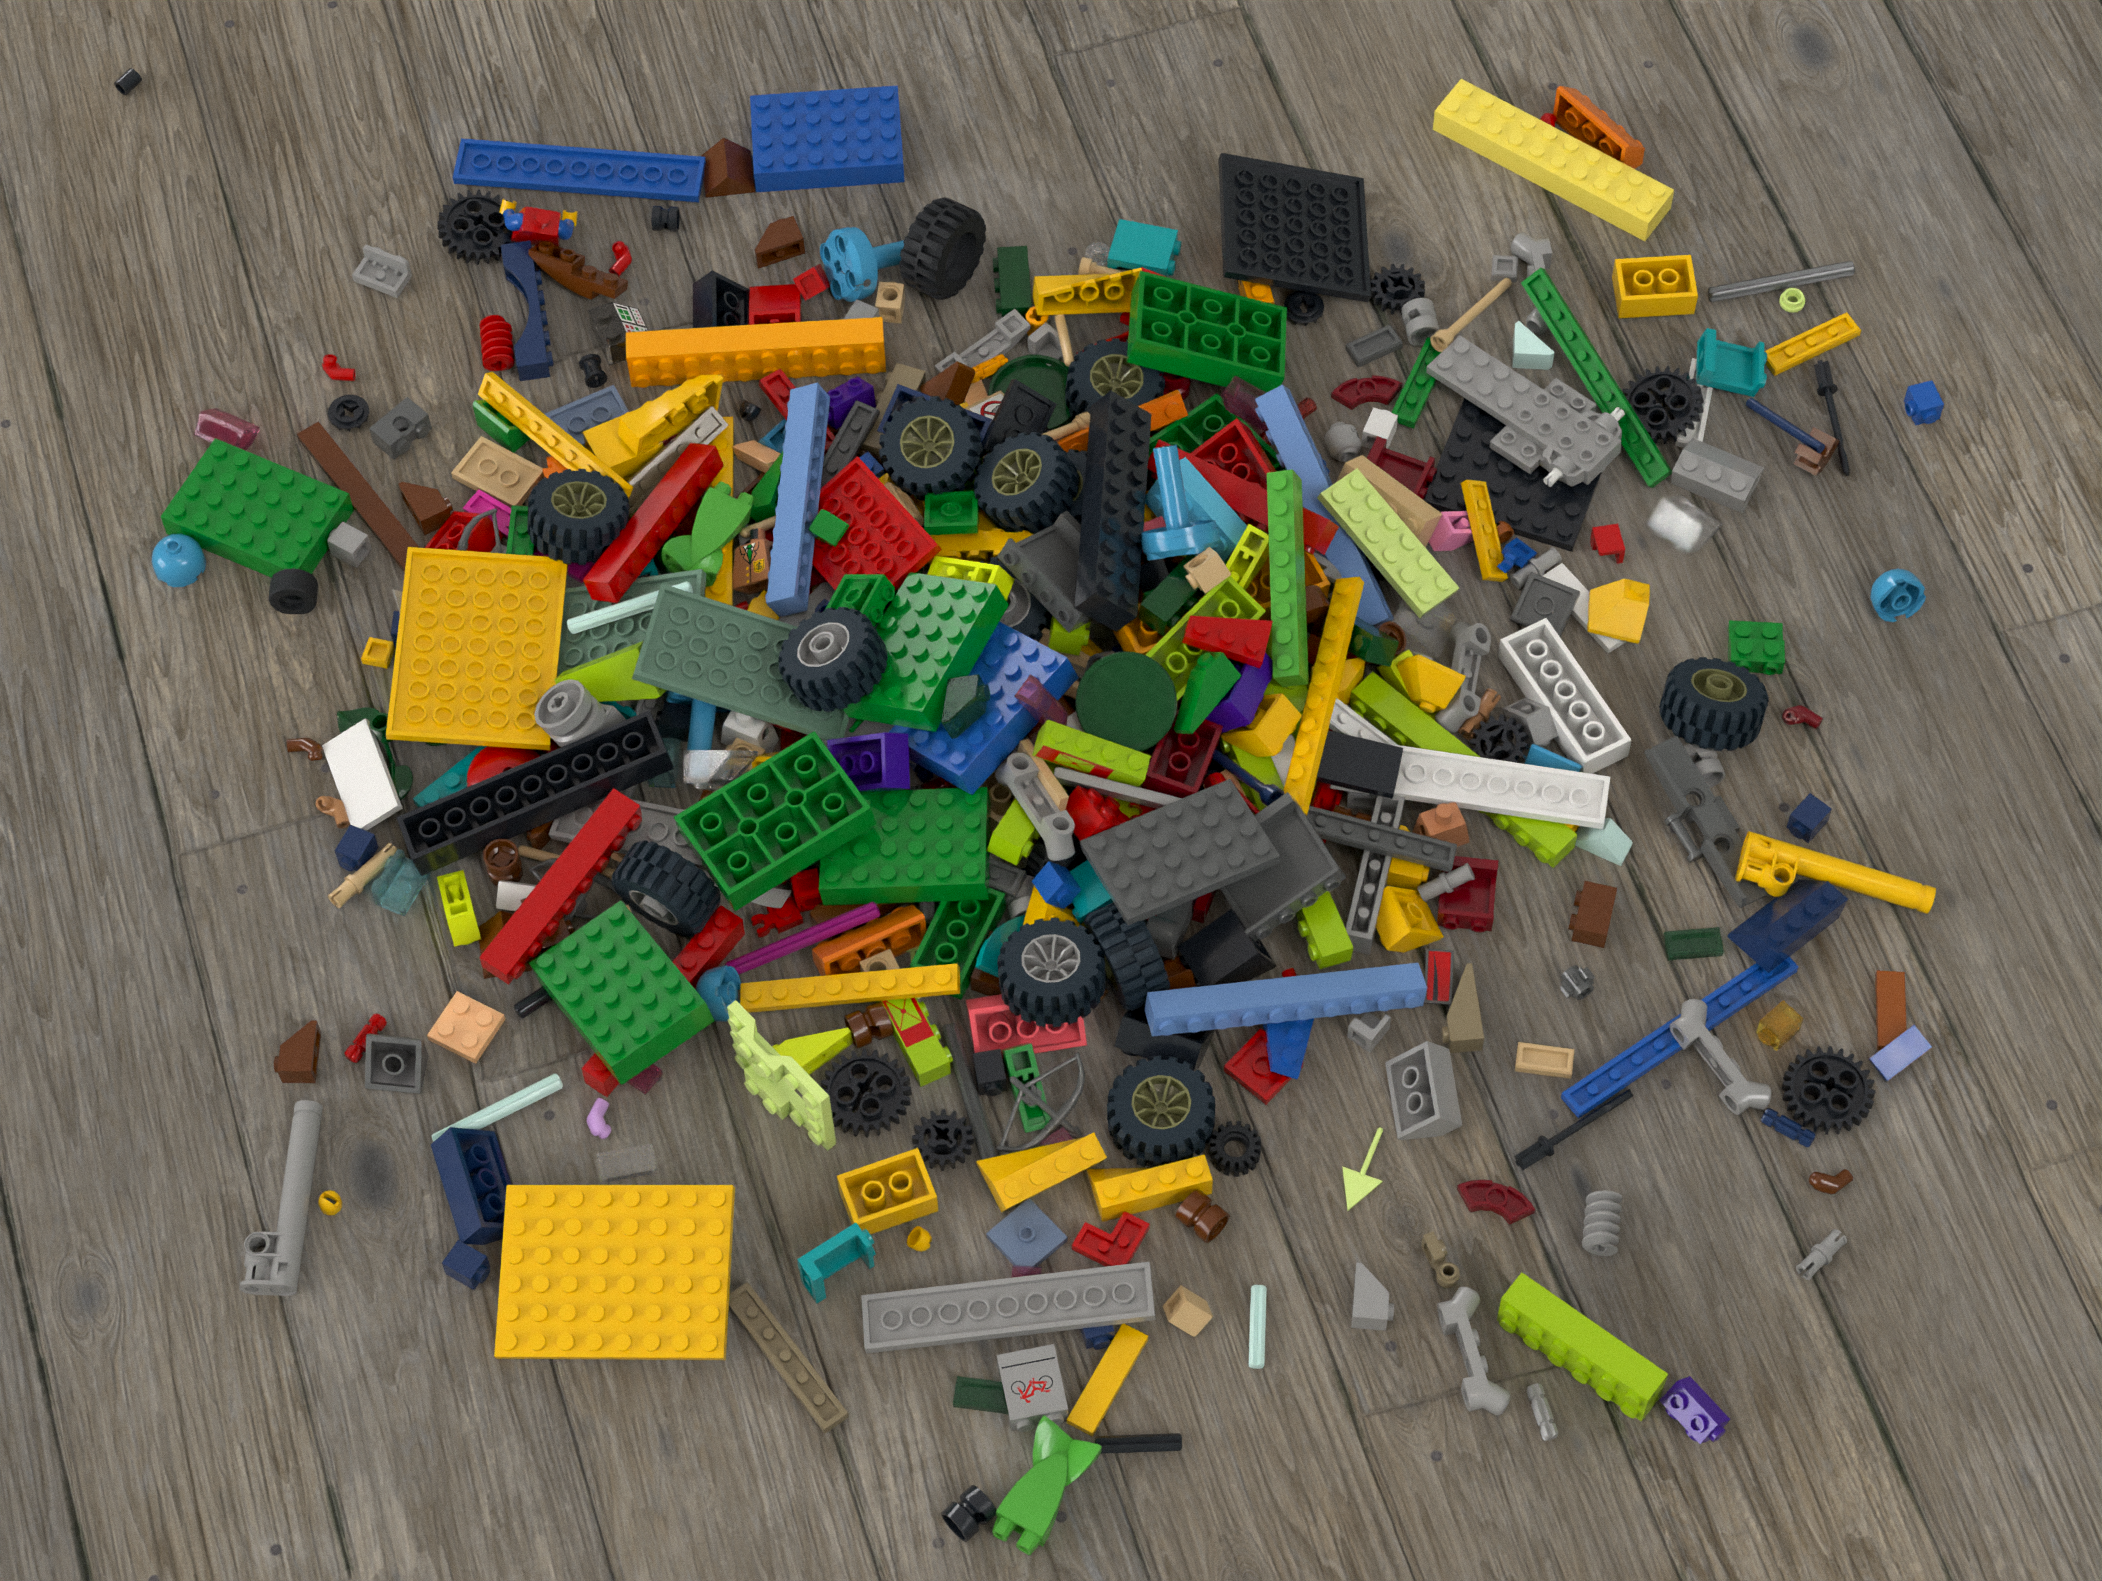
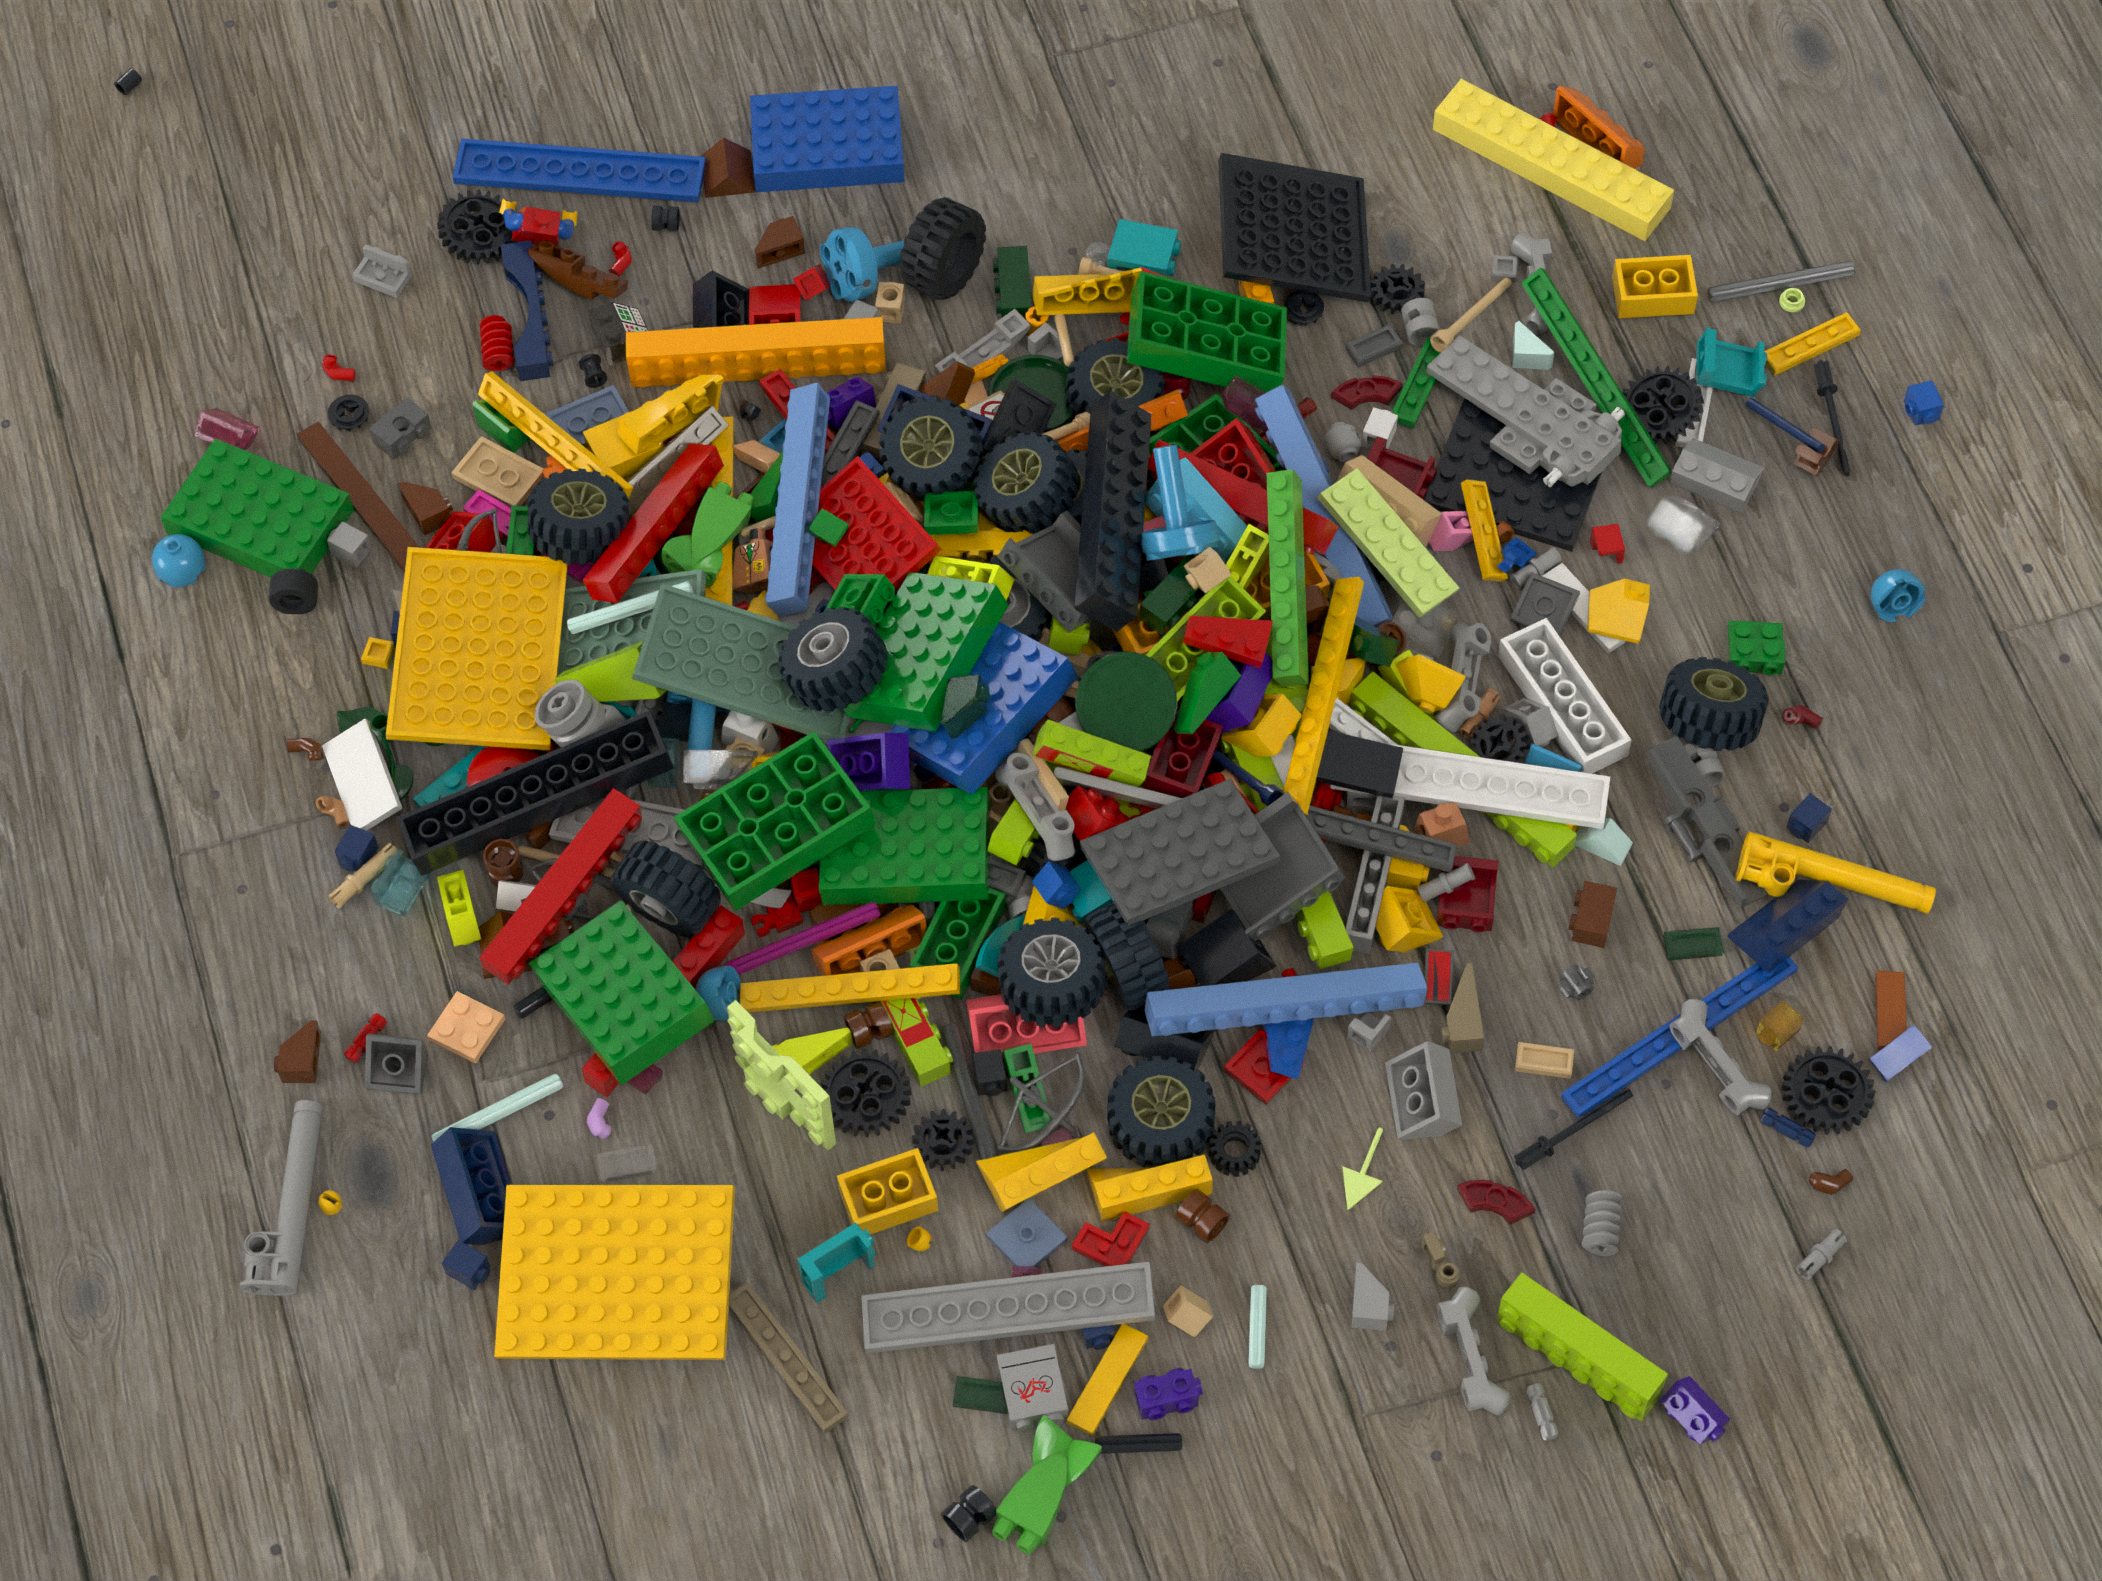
(1040, 702): clear pink brick -> none
(1167, 1393): none -> dark purple brick

